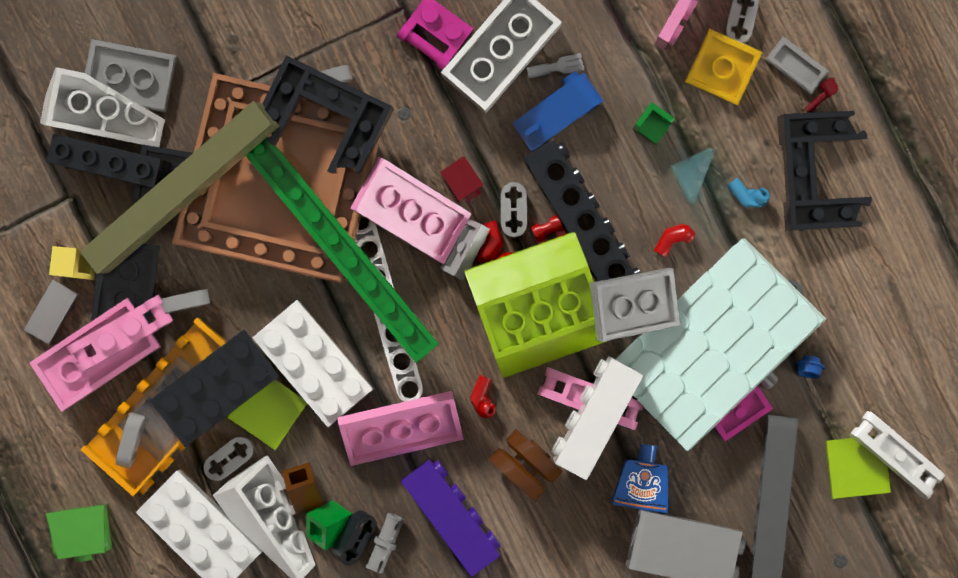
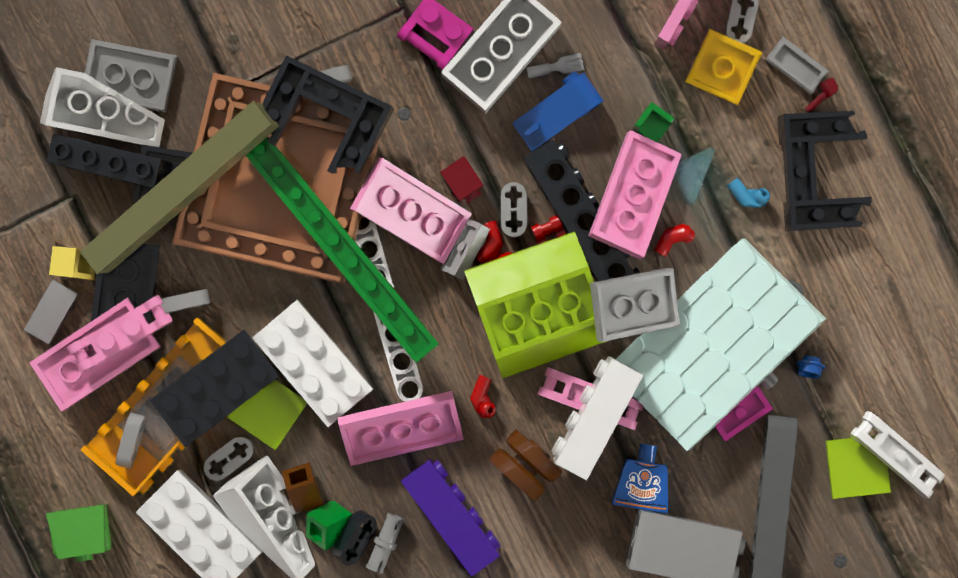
(635, 195): none -> bright pink plate

